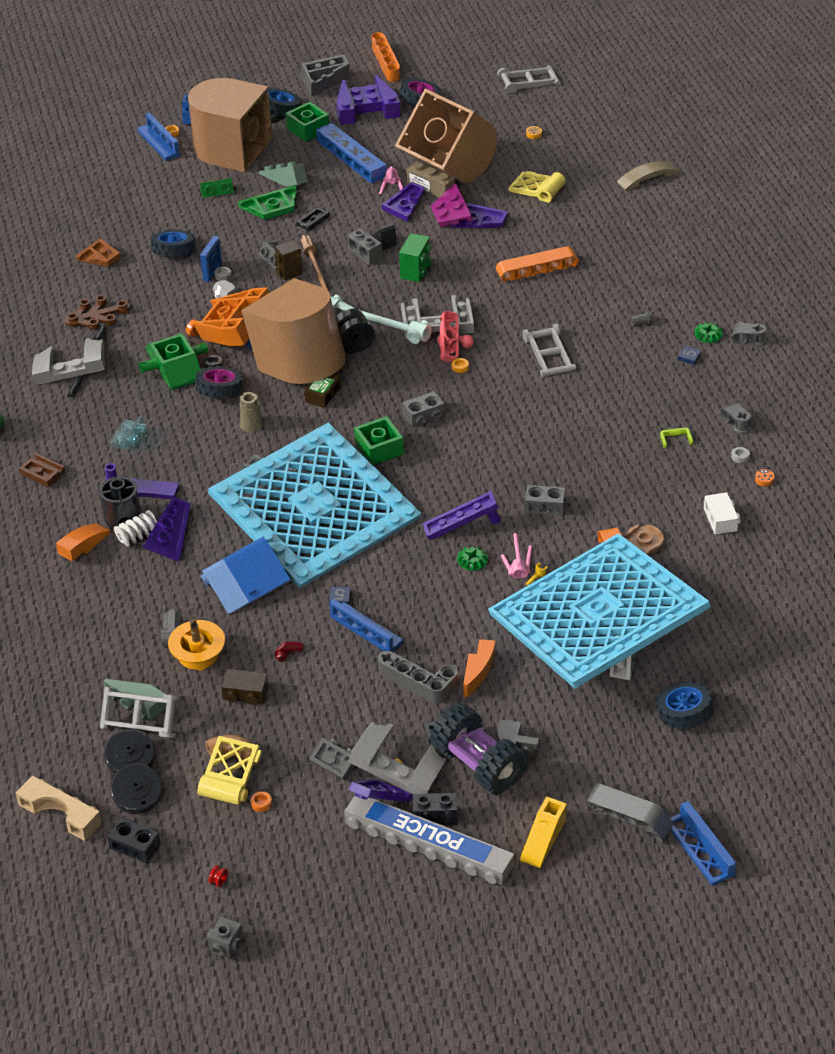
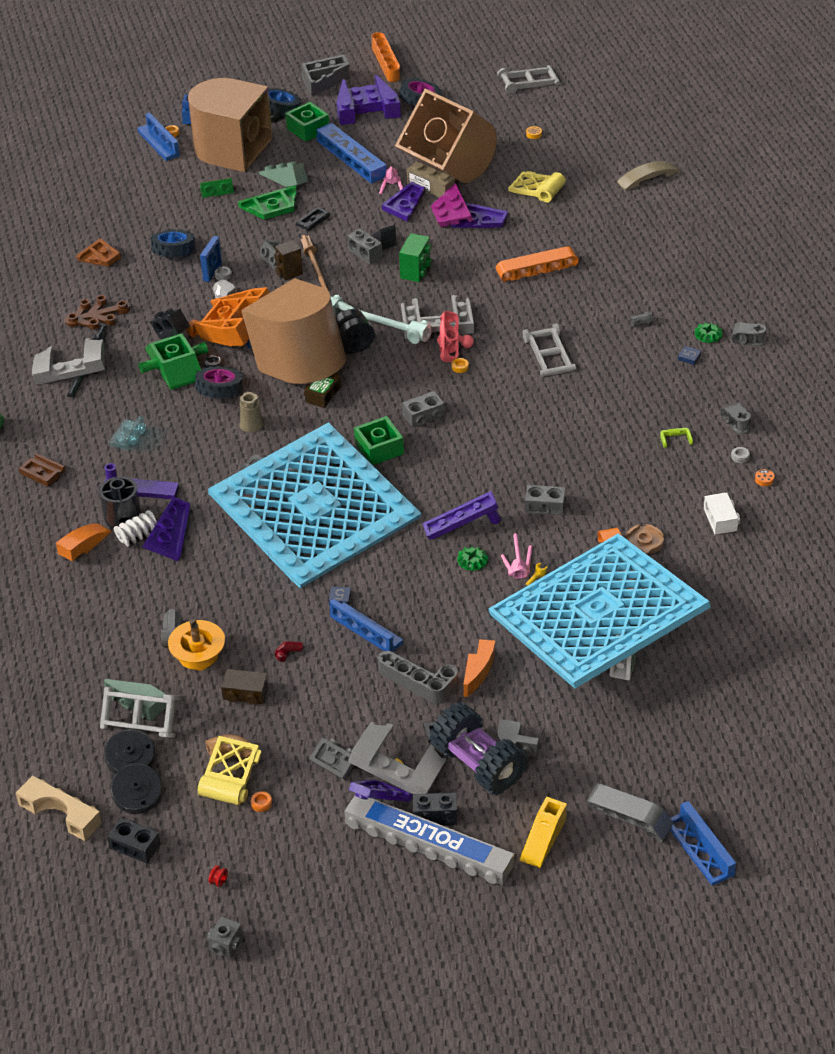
(169, 323): none -> black brick
(245, 575): blue door -> none
(684, 698): black wheel -> none

